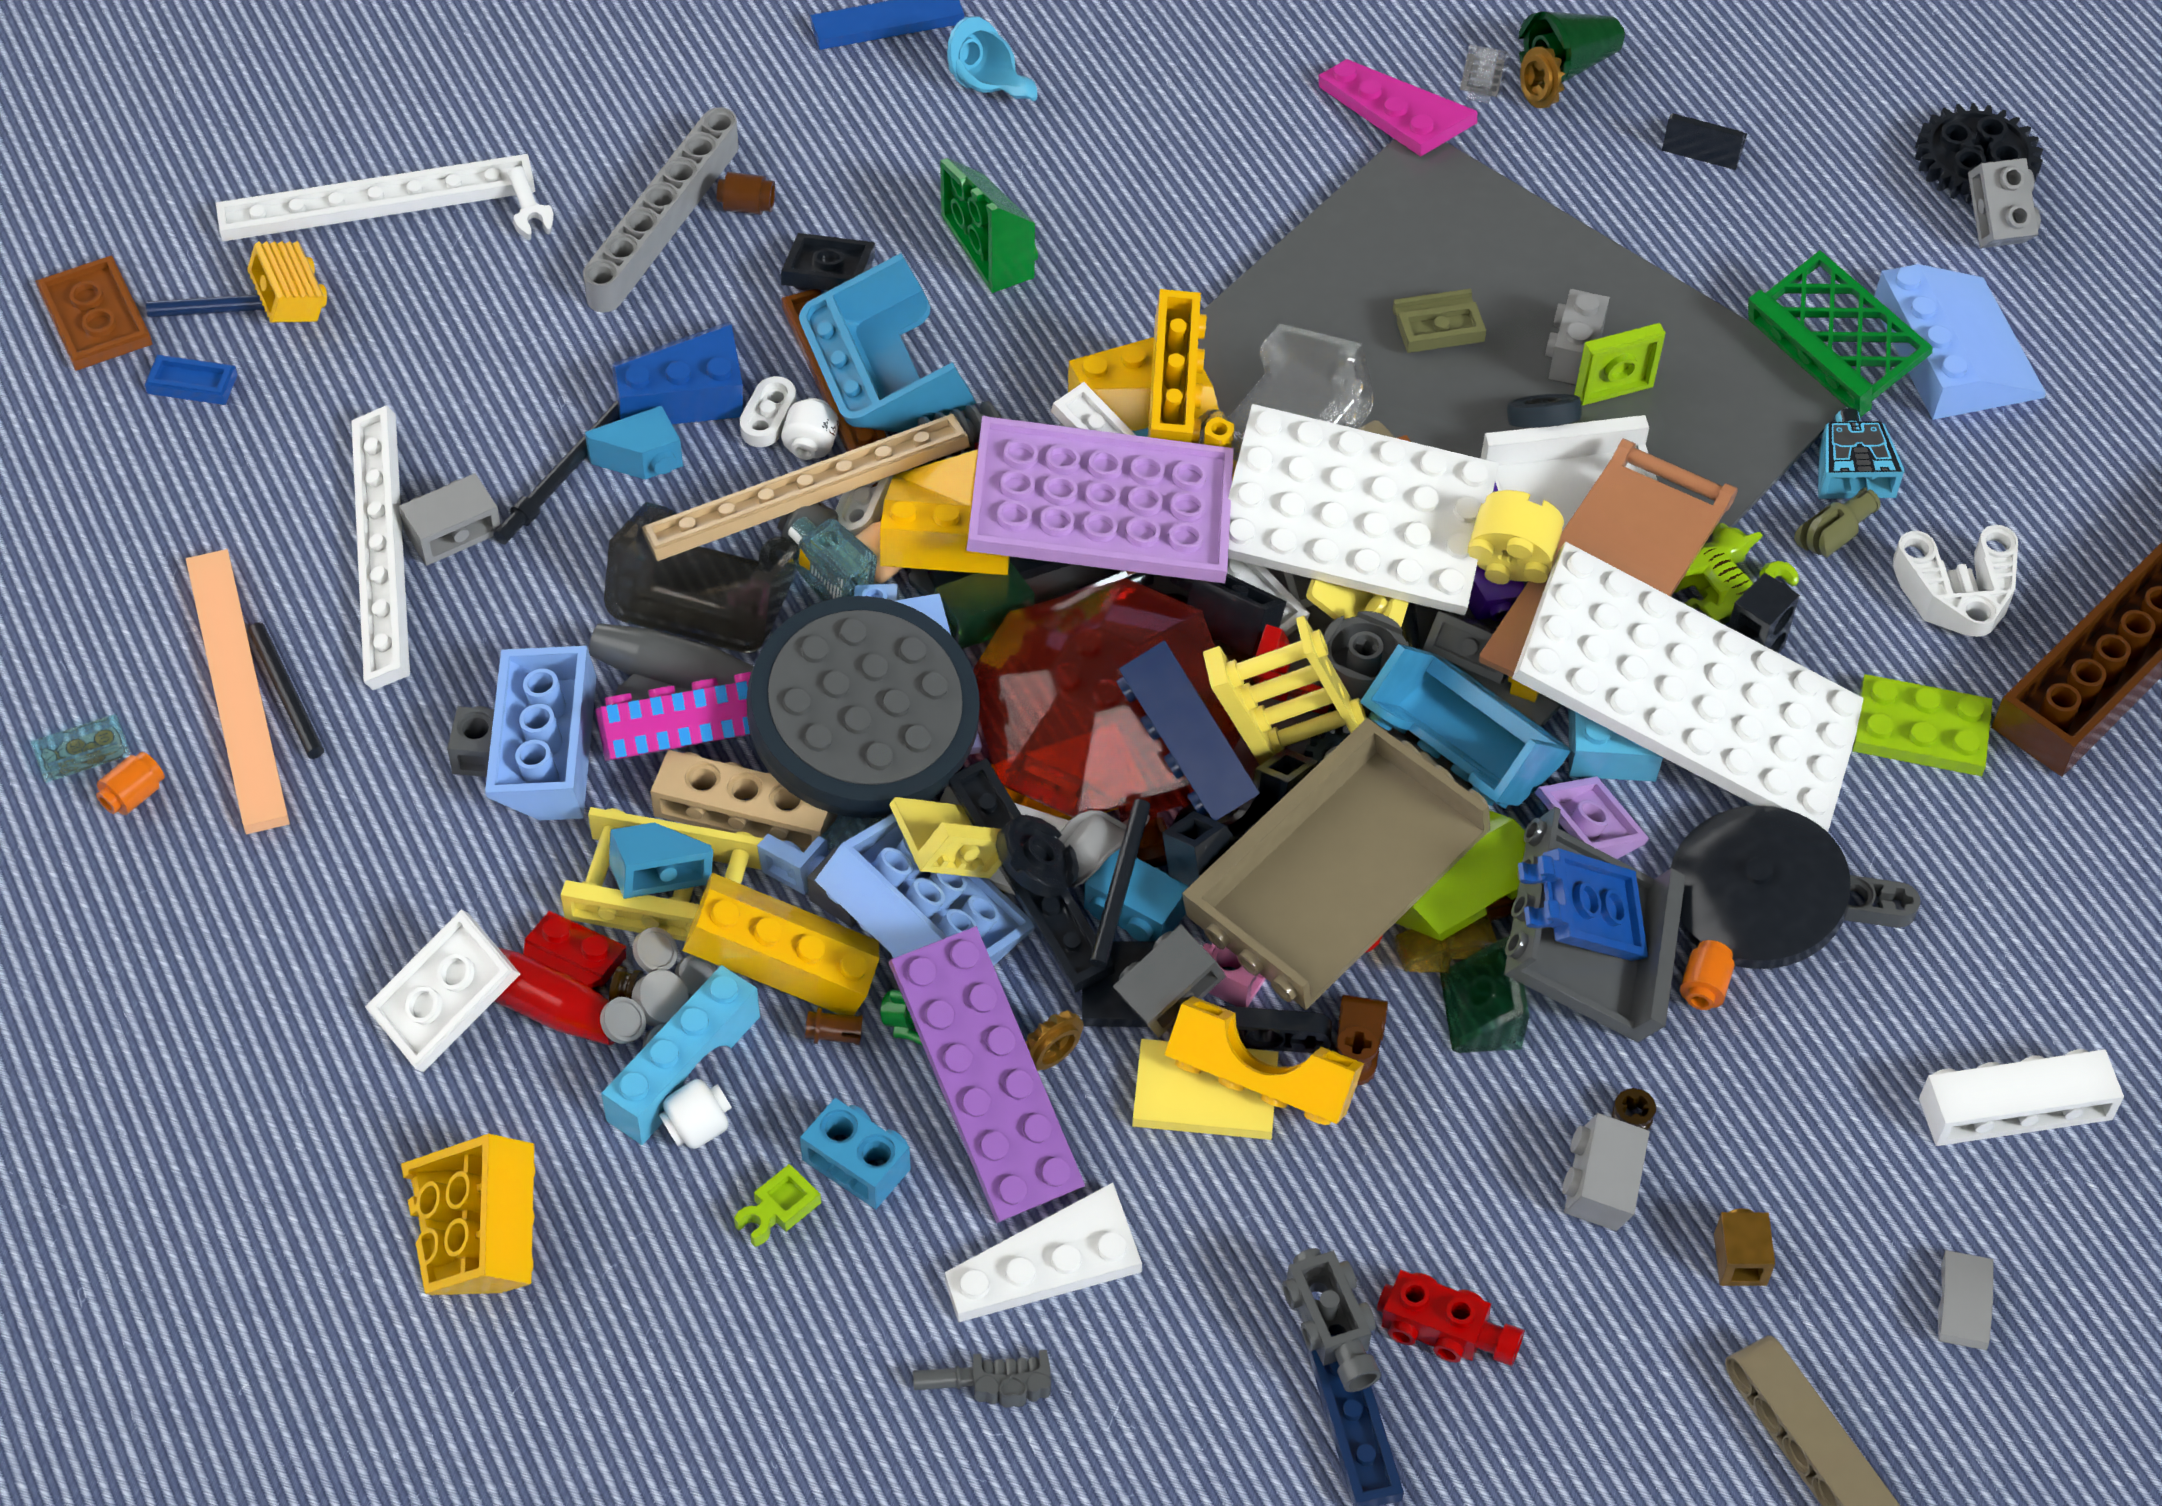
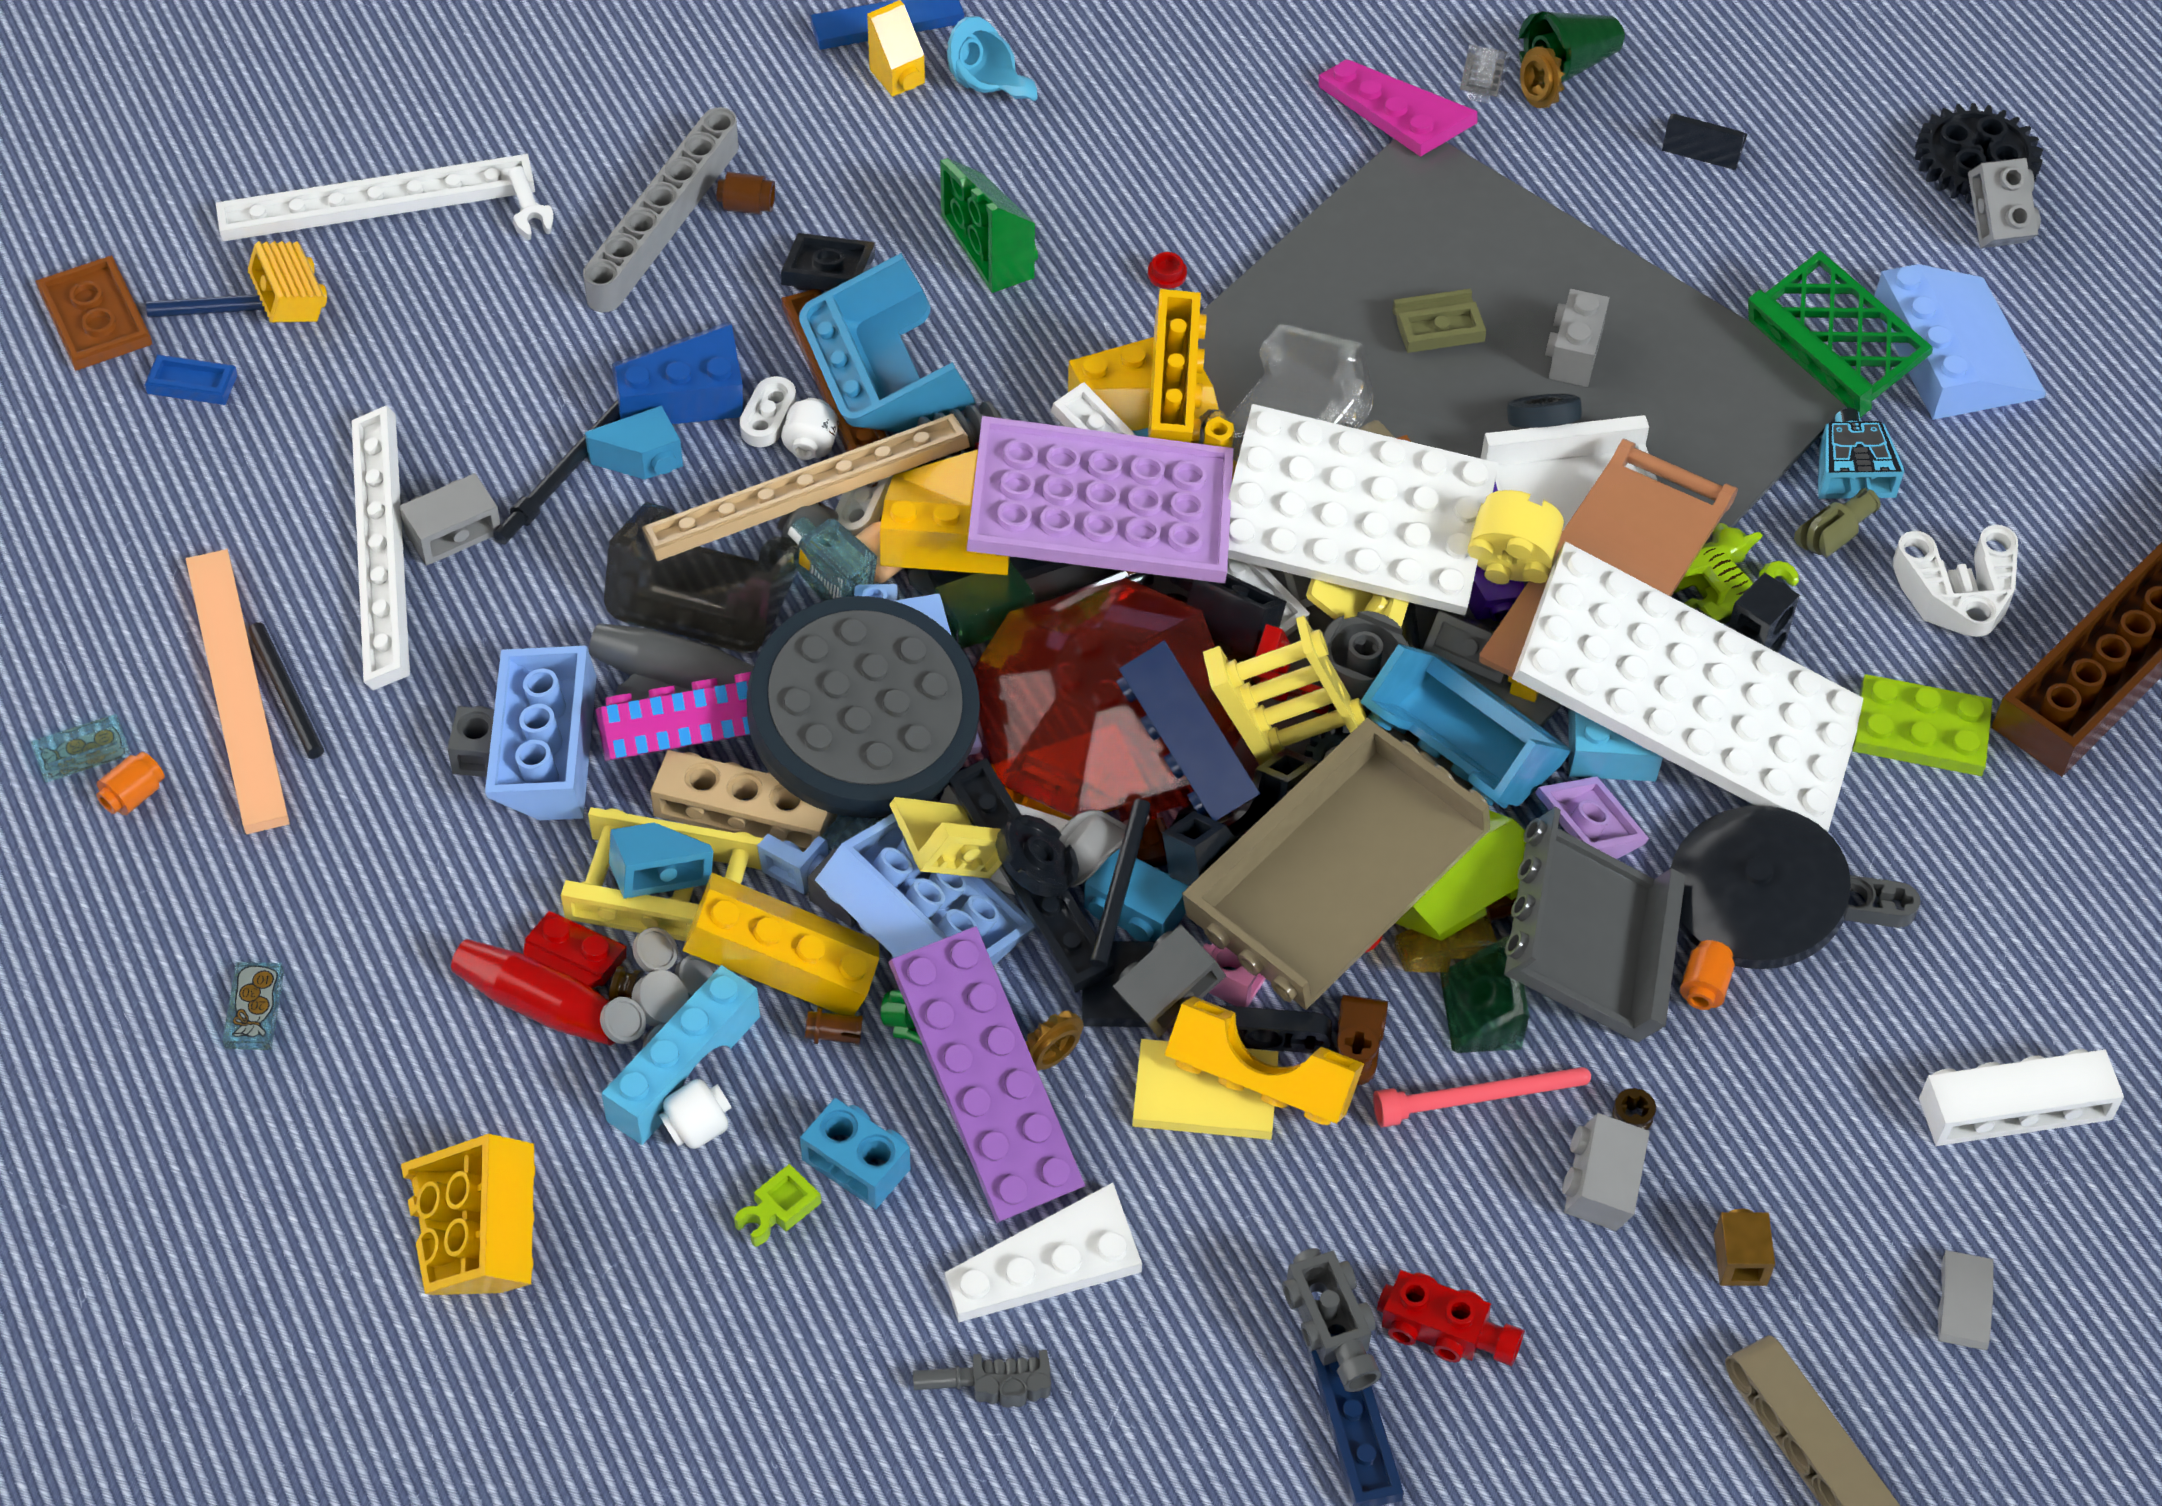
(253, 1006): none -> tile
(442, 990): white tile -> none
(894, 49): none -> yellow slope
(1167, 270): none -> red plate
(1394, 1106): none -> coral piece
(1587, 903): blue tile -> none
(1619, 364): lime tile -> none

